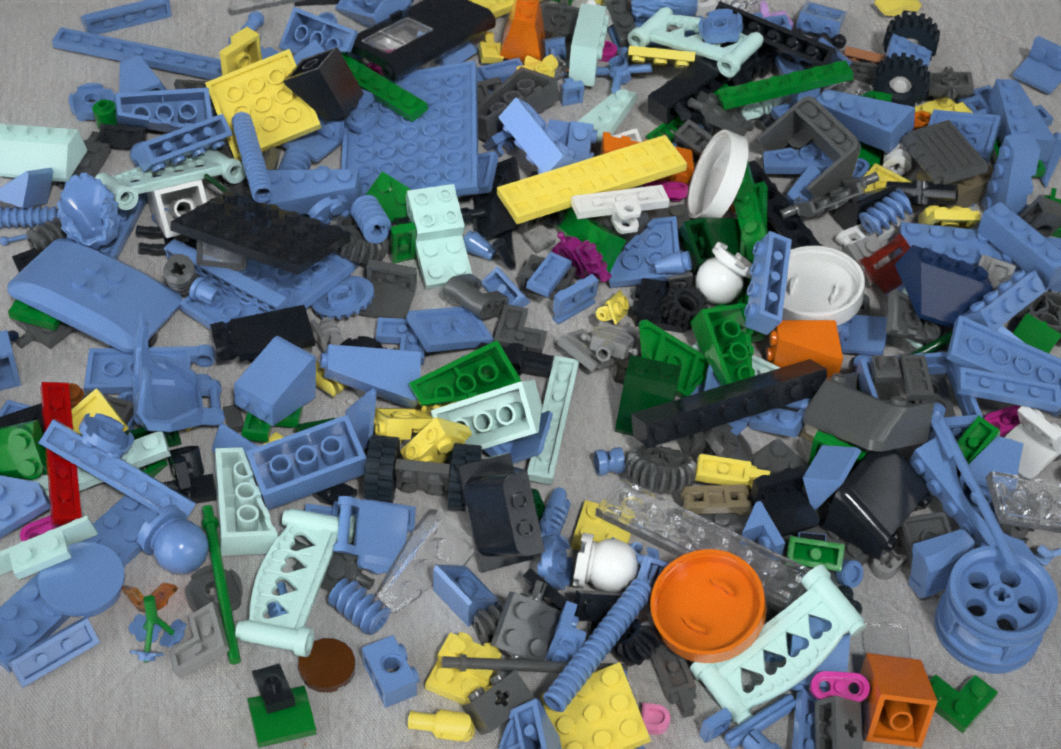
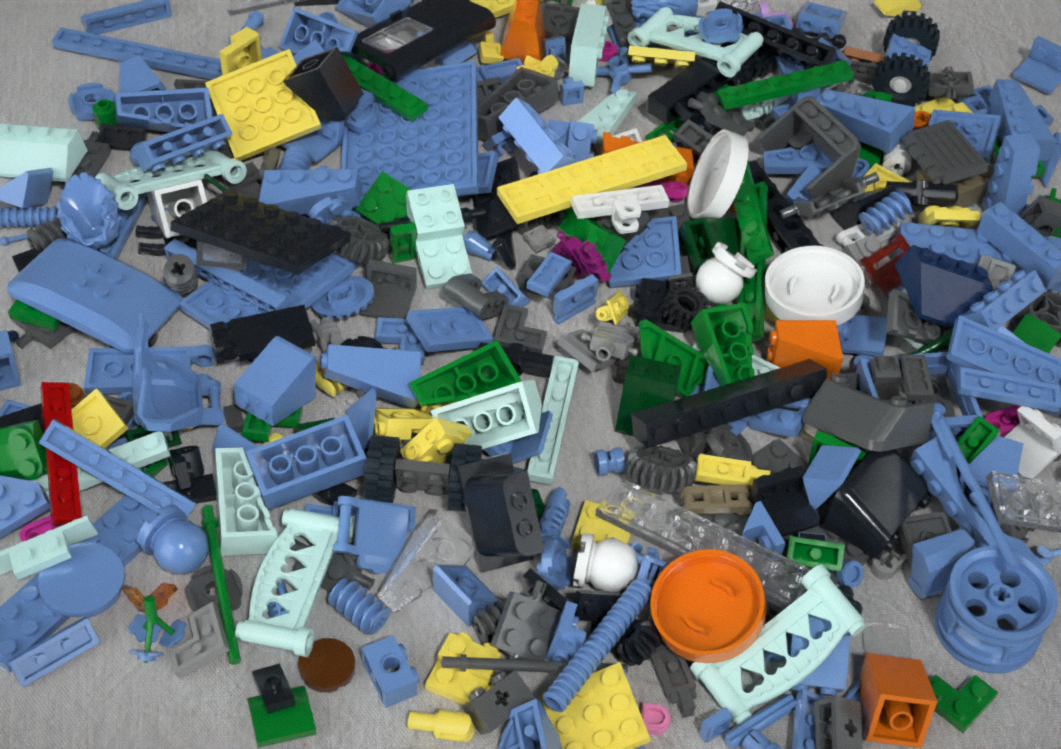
(105, 434): medium blue plate -> none
(205, 292): medium blue bush -> none
(252, 157): medium blue piece -> none
(370, 218): medium blue piece -> none
(674, 263): medium blue cone -> none
(768, 283): medium blue brick -> none
(839, 684): dark pink plate -> none

